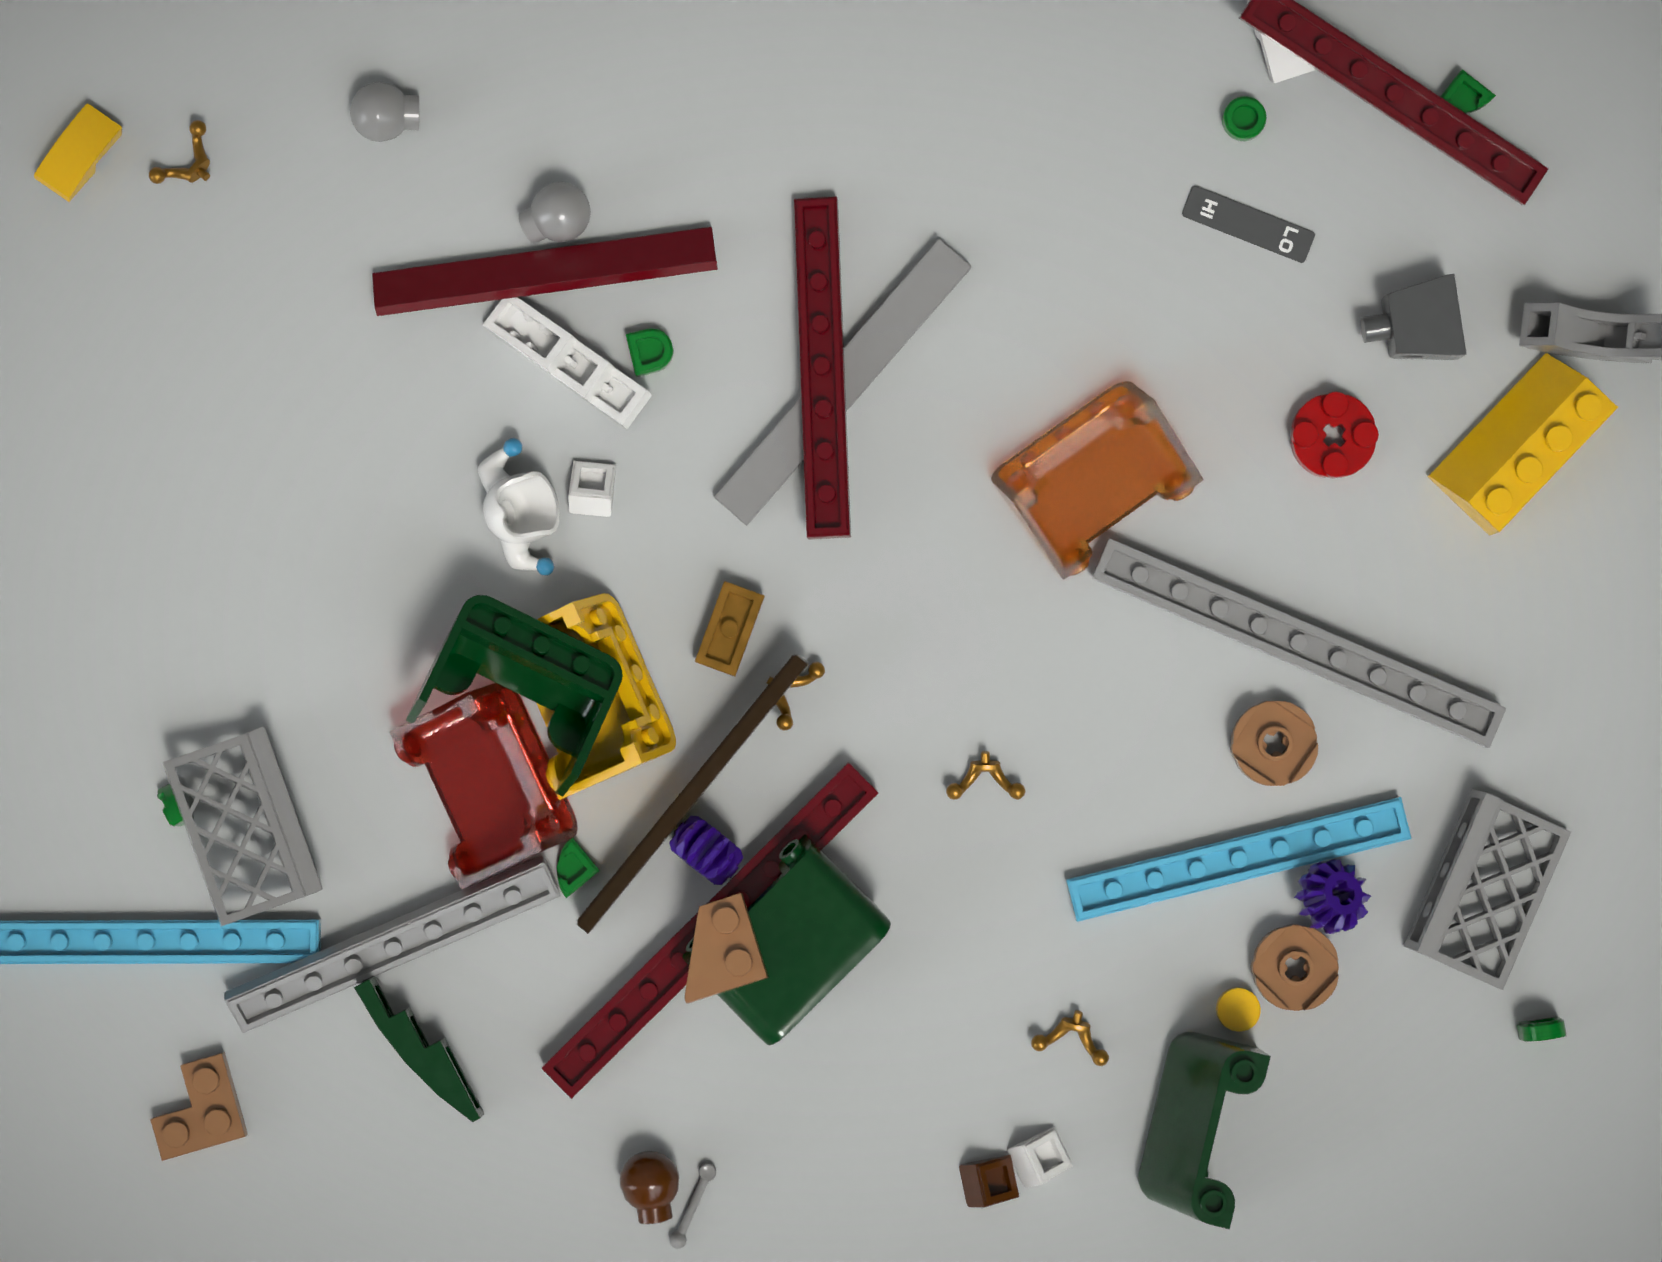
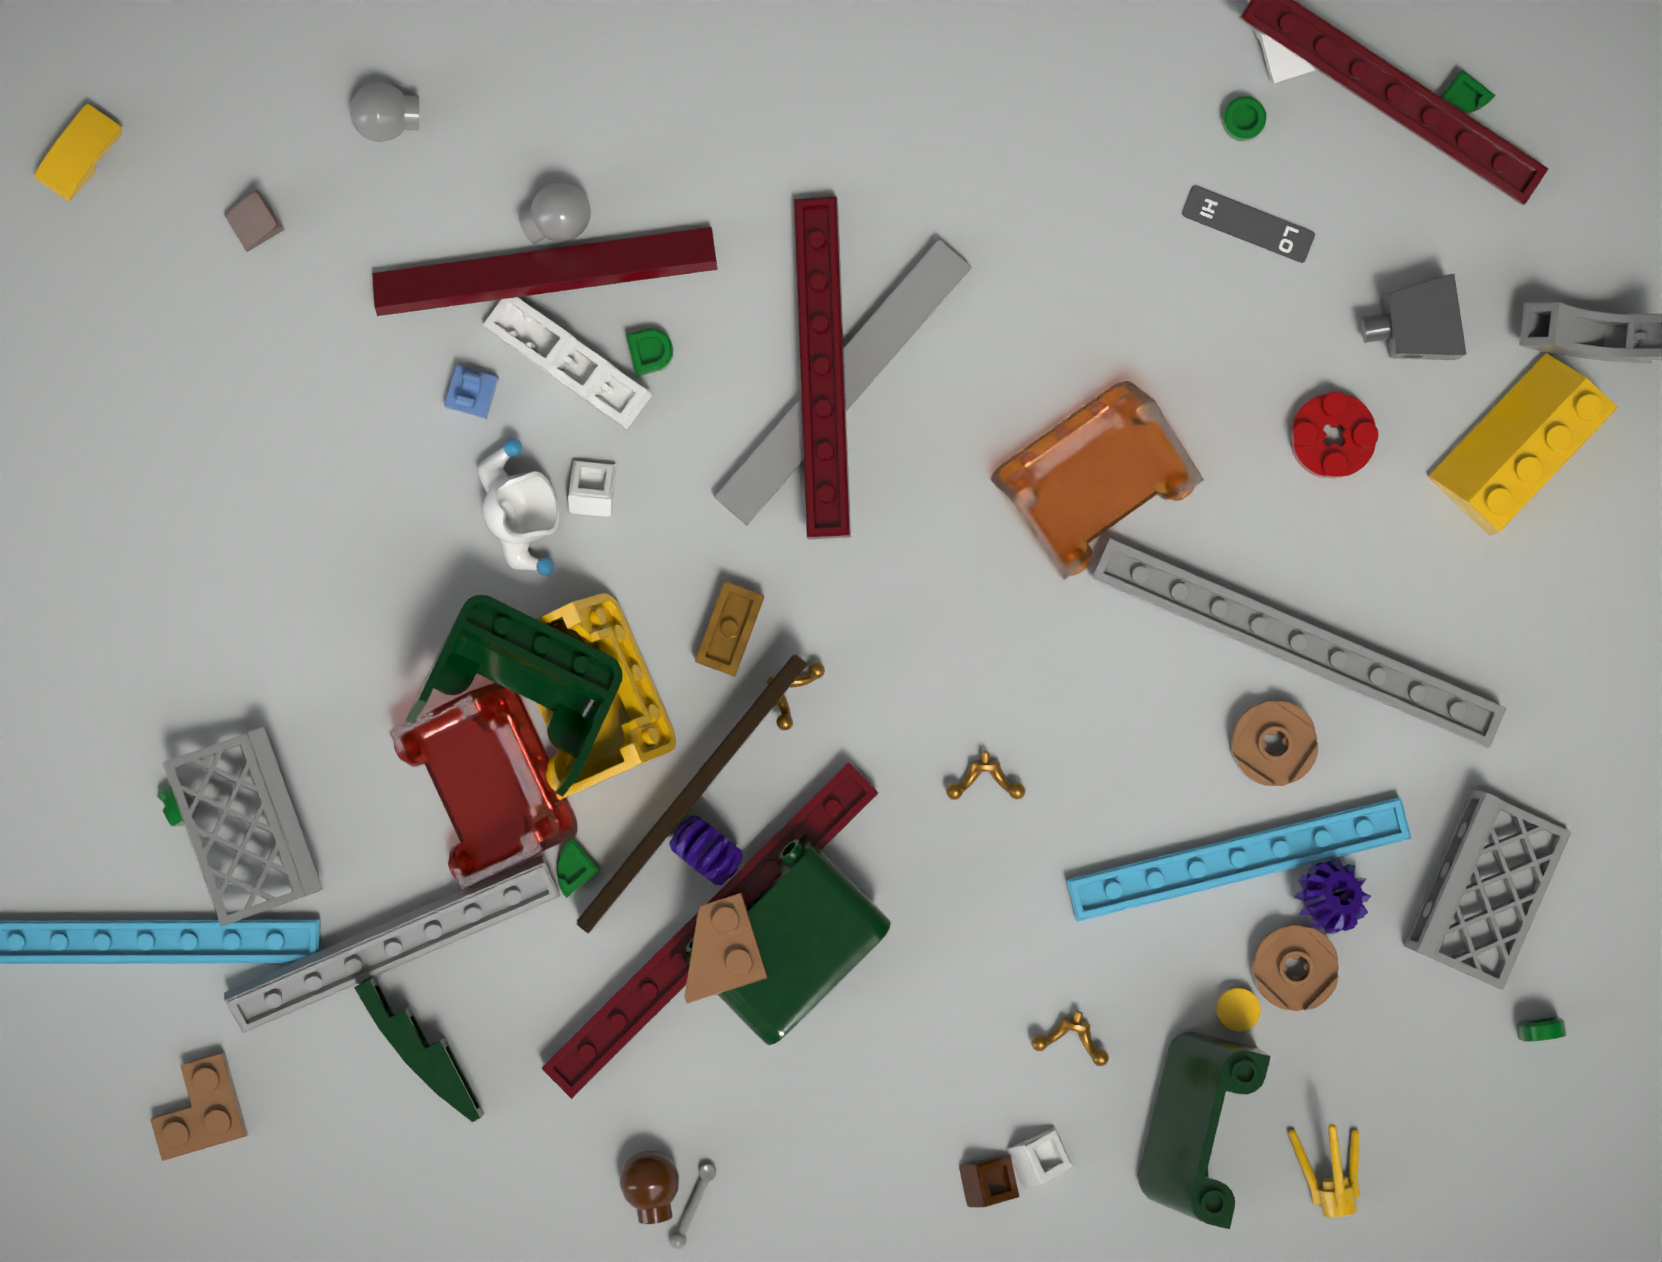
(198, 168): pearl gold piece -> none
(253, 221): none -> slope
(471, 392): none -> medium blue tile
(1339, 1191): none -> yellow plant

